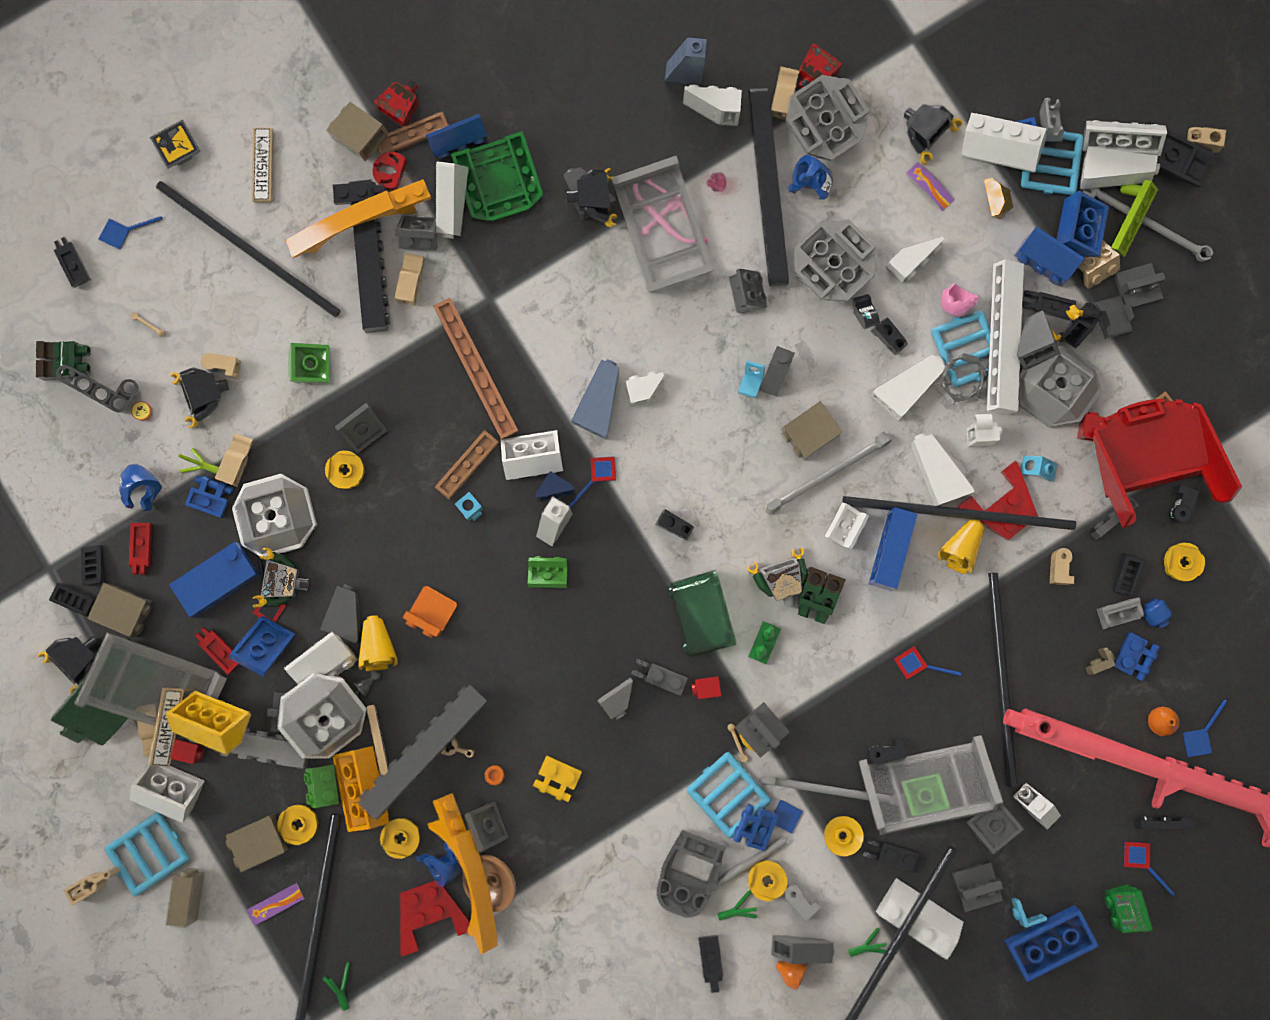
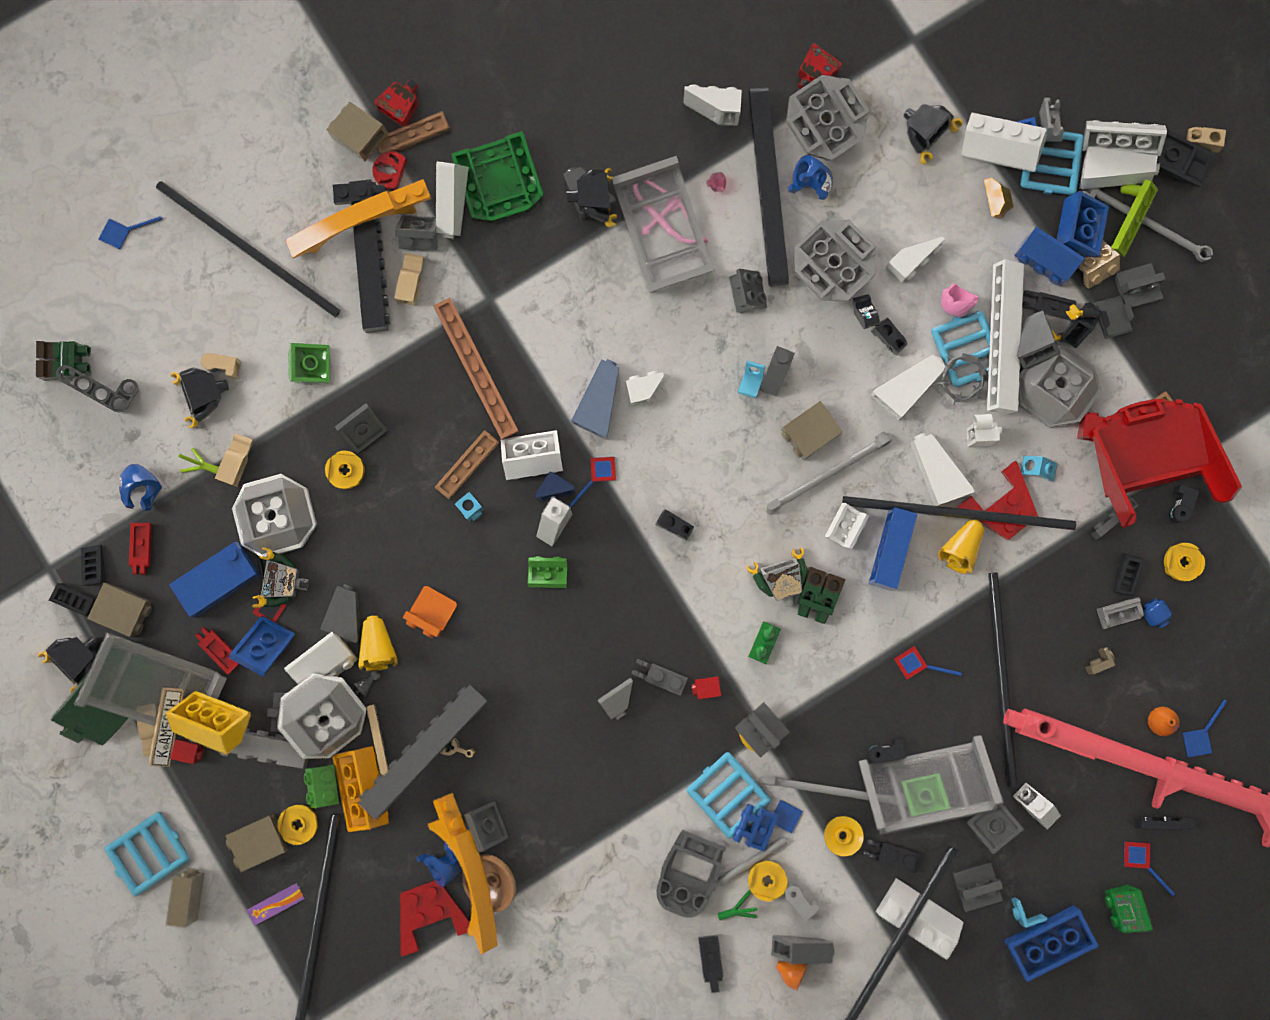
(71, 263): black hinge -> none
(89, 885): tan piece -> none
(135, 316): tan hinge -> none
(141, 411): light yellow tile -> none
(166, 791): white slope -> none
(175, 144): piece -> none
(207, 502): blue plate -> none
(262, 165): tile -> none
(340, 993): green plant -> none
(391, 845): yellow plate -> none
(456, 136): blue slope -> none
(494, 775): orange tile -> none
(560, 773): yellow plate -> none
(687, 62): sand blue slope -> none
(702, 613): clear green windscreen -> none
(743, 757): tan hinge -> none
(784, 89): tan piece -> none
(865, 948): green plant -> none
(930, 185): medium lavender sticker -> none
(1060, 567): tan leg -> none
(1130, 653): blue plate -> none

